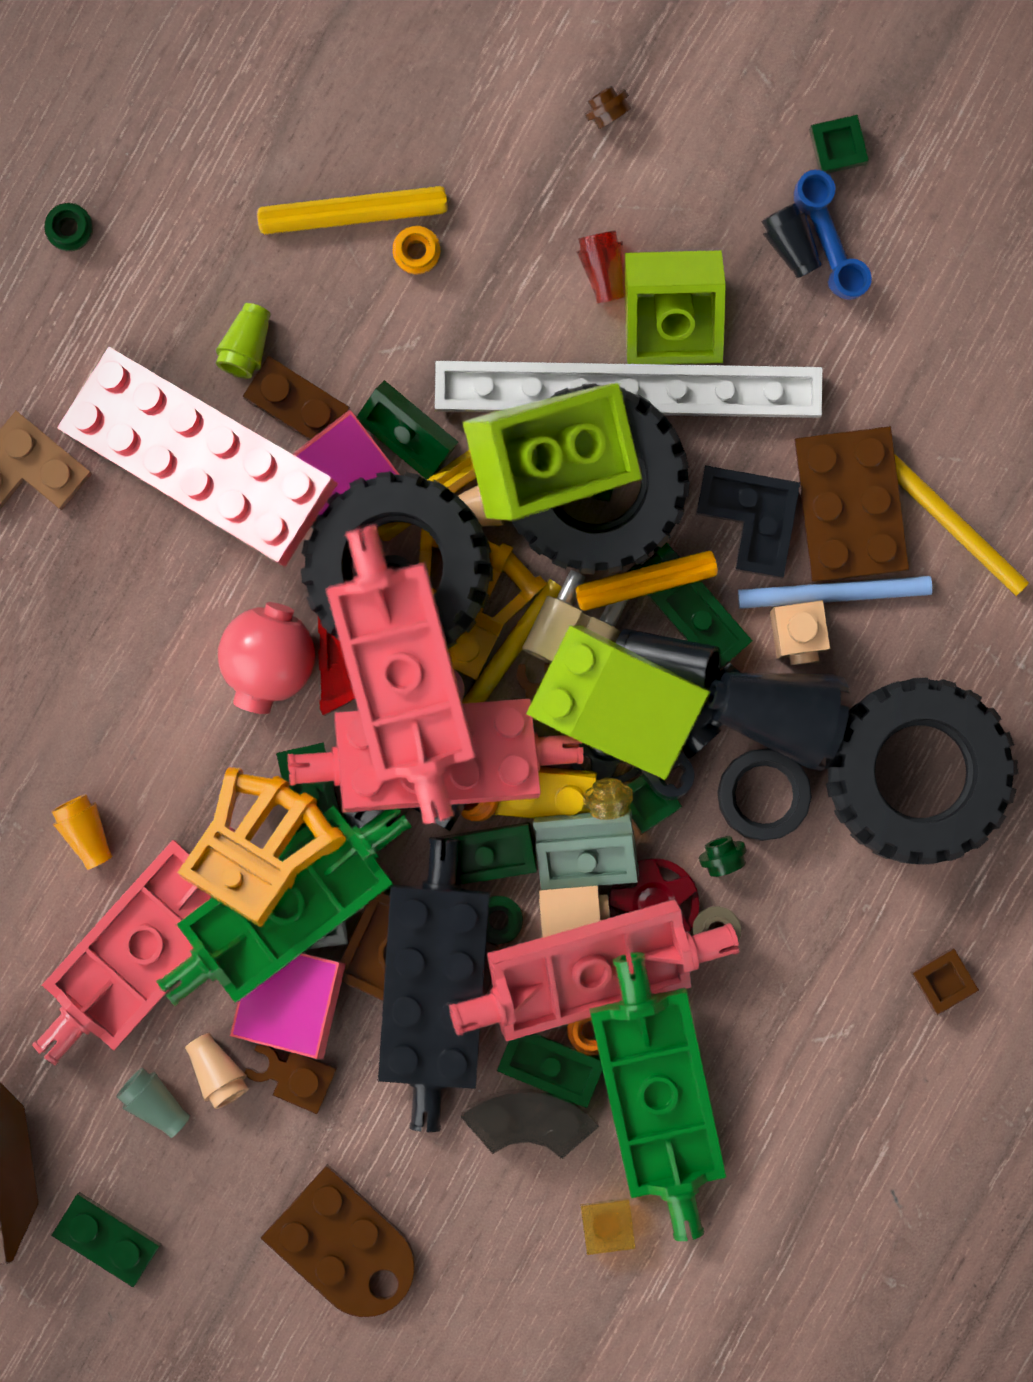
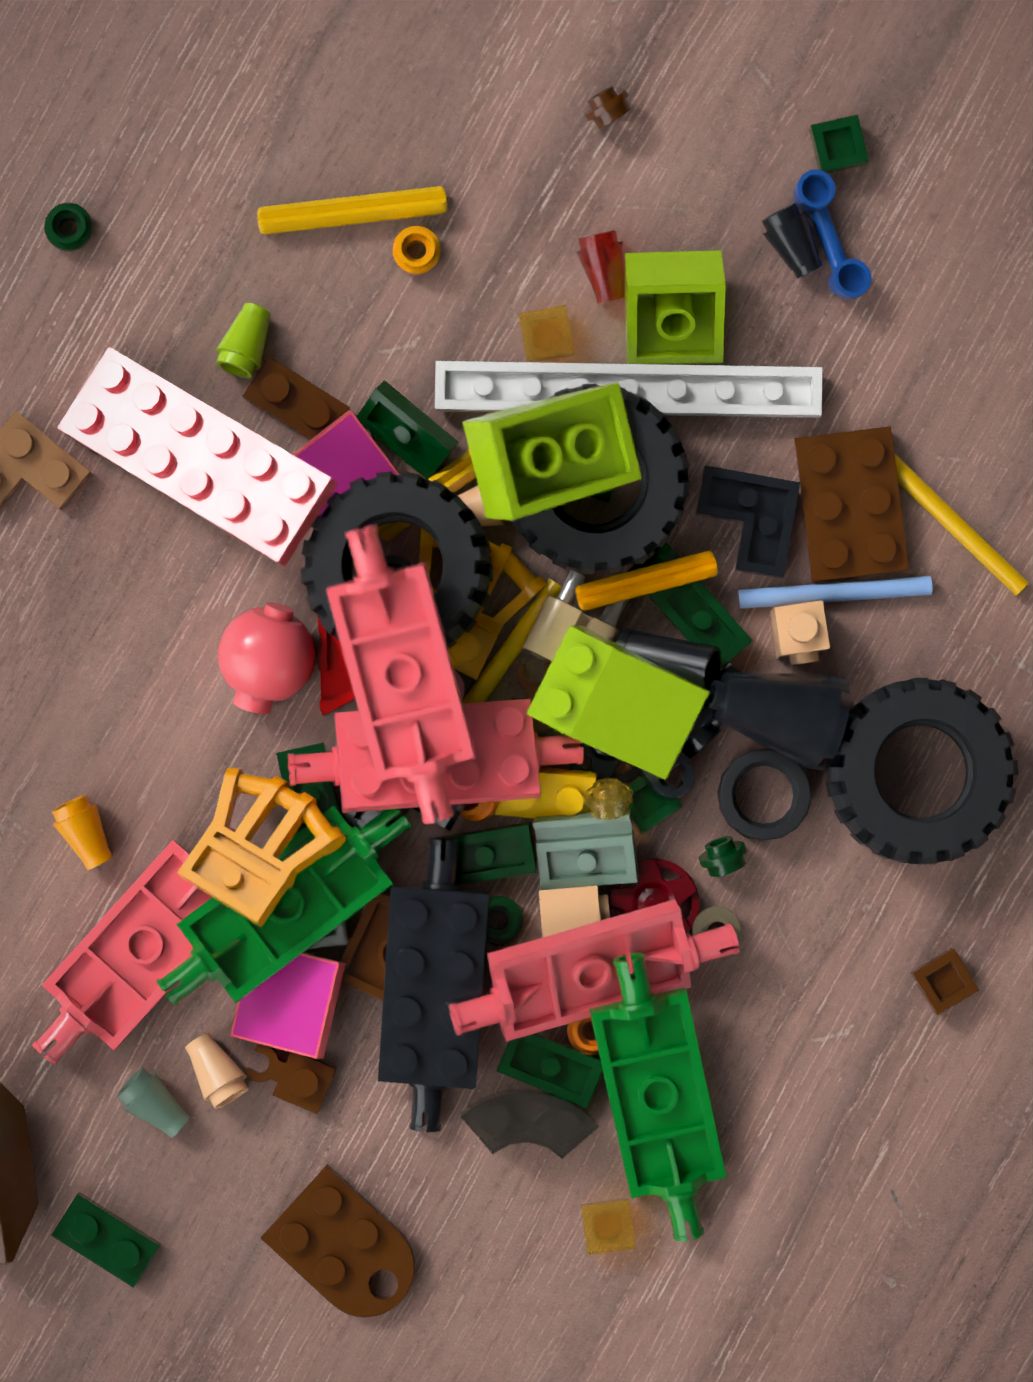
(546, 334): none -> clear yellow plate

